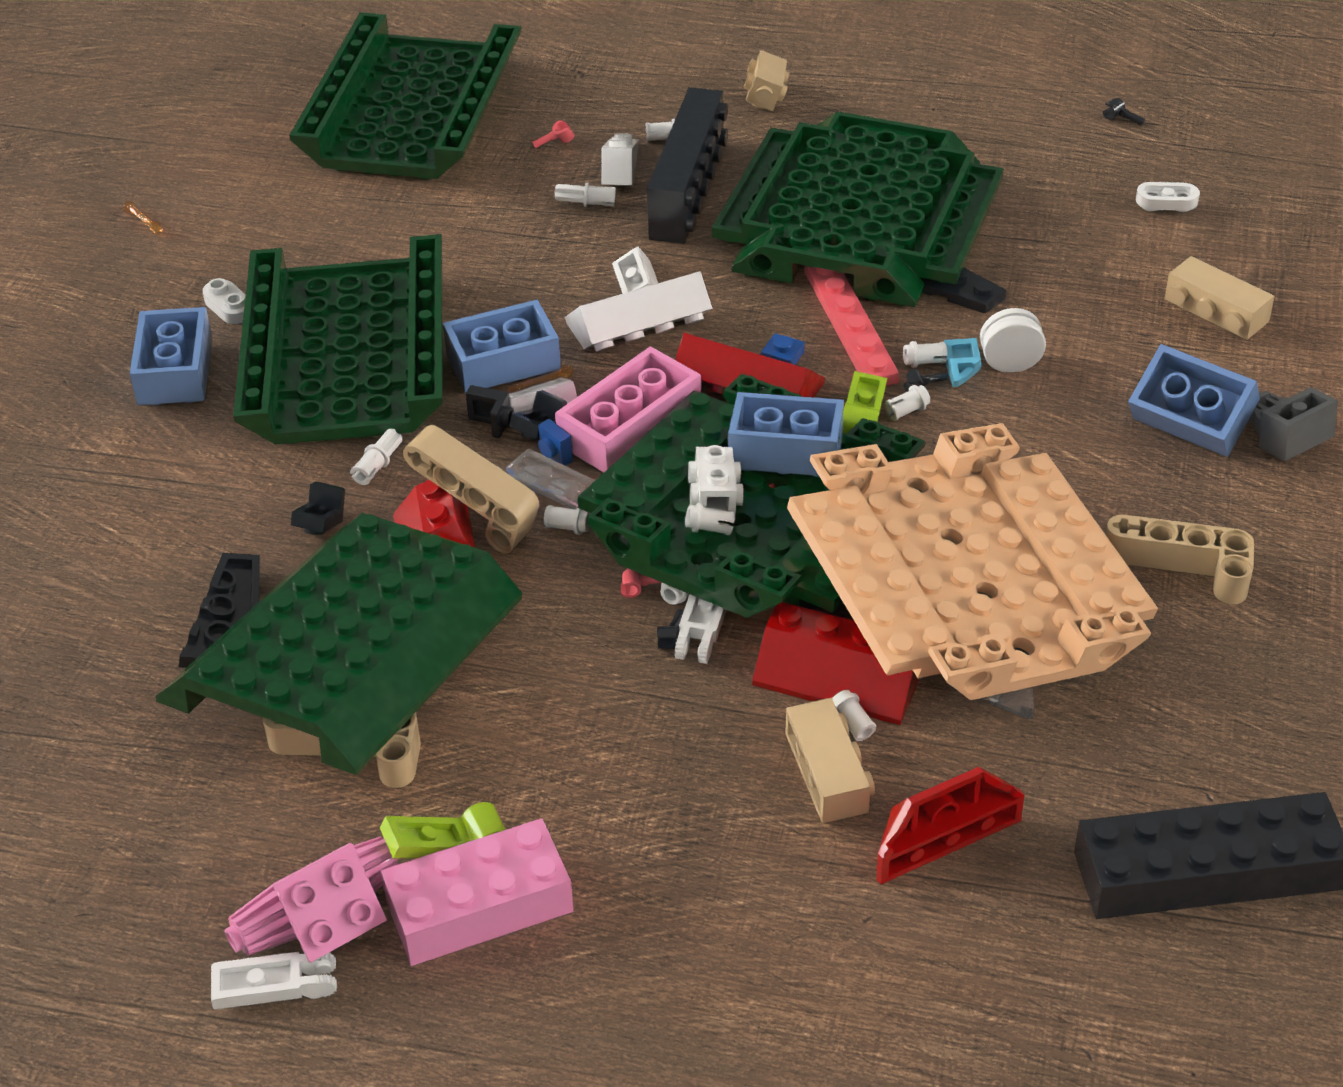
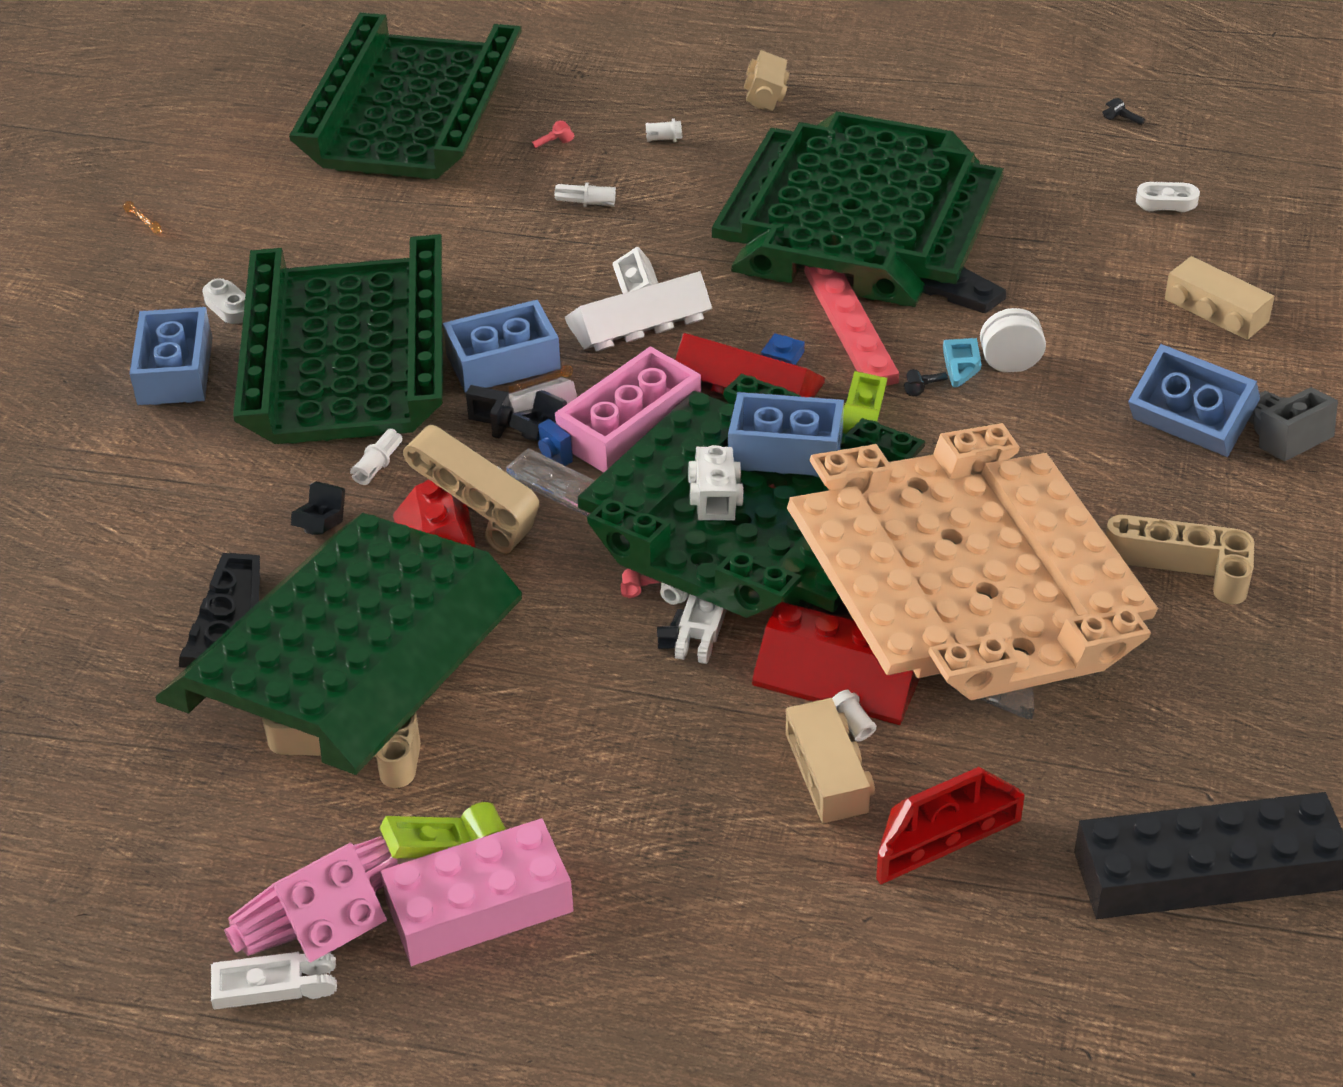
(566, 519): white pin -> none
(619, 160): white slope -> none
(687, 165): black brick -> none
(707, 519): white pin -> none
(915, 399): white pin -> none
(924, 353): white pin -> none

